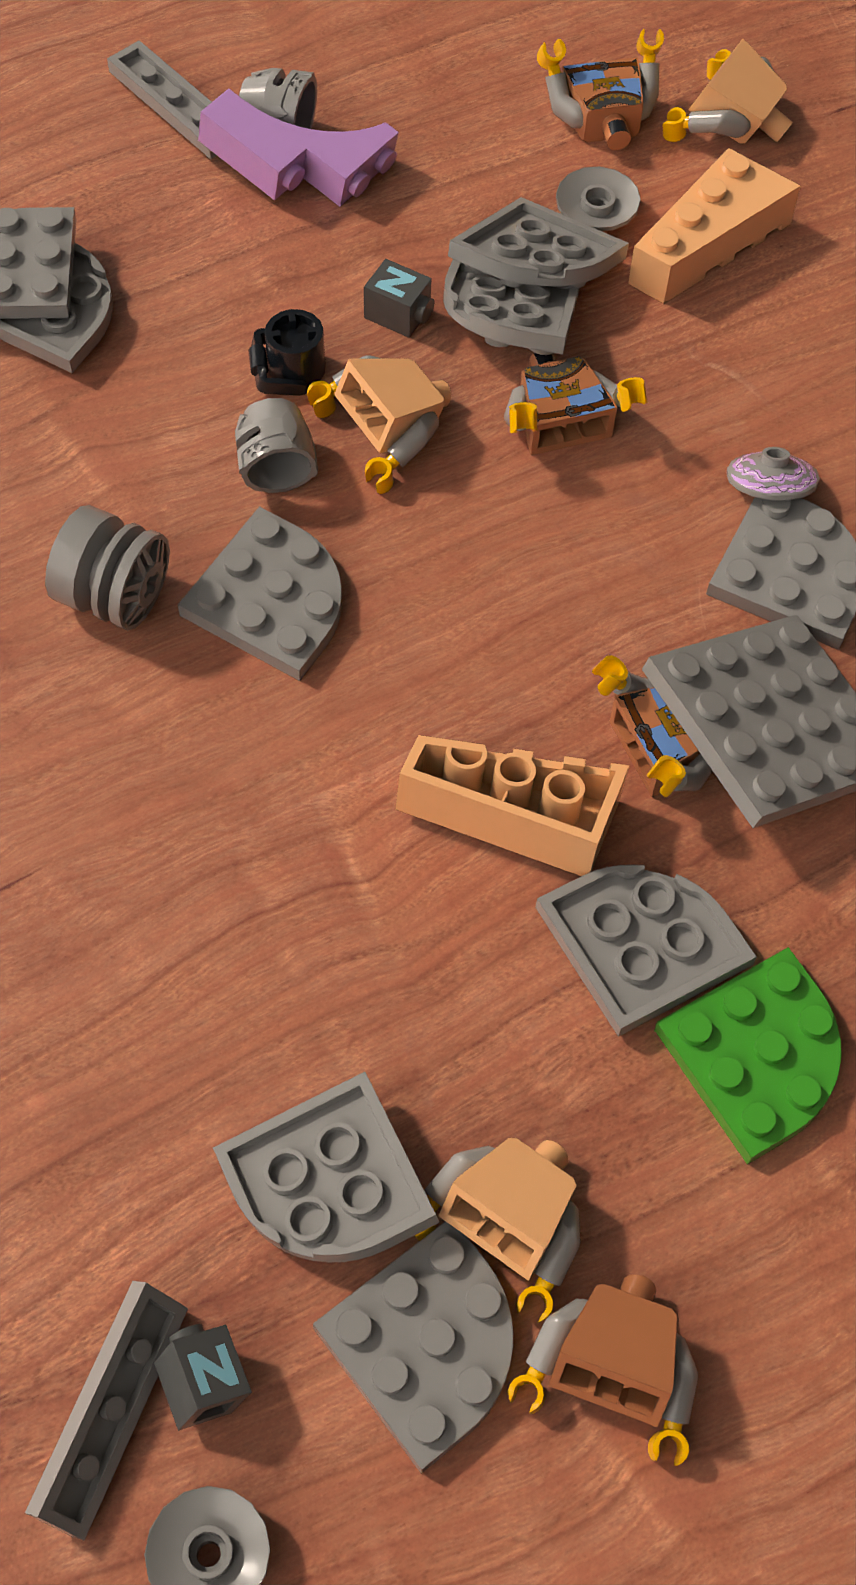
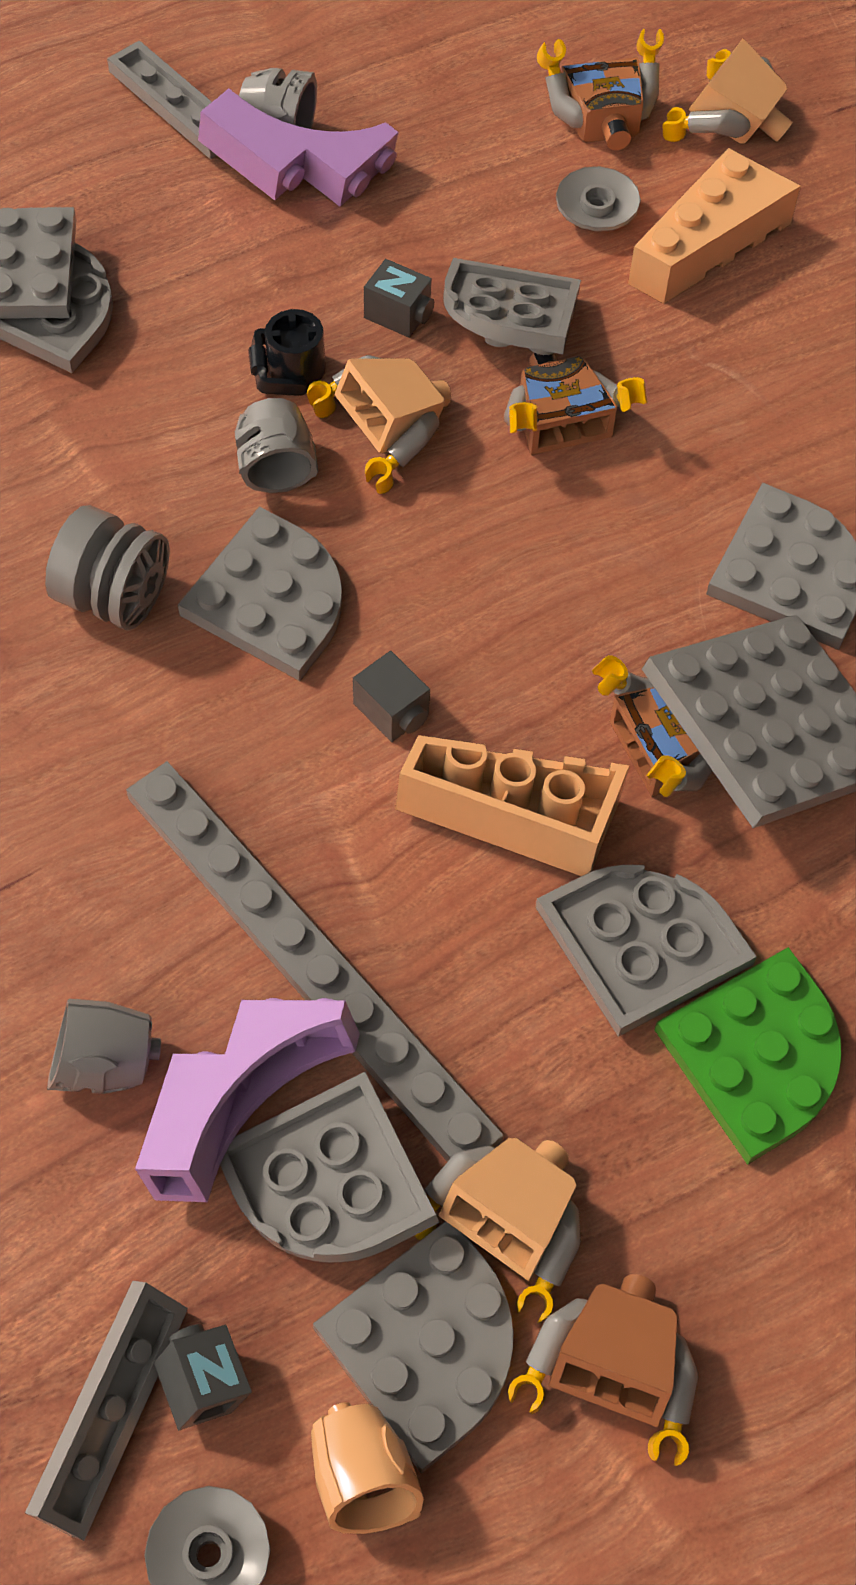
(102, 1048): none -> light grey helmet
(214, 1094): none -> lavender arch
(312, 963): none -> light grey plate
(358, 1455): none -> light nougat helmet
(391, 696): none -> dark grey brick
(537, 247): light grey plate -> none
(773, 475): light grey dish -> none

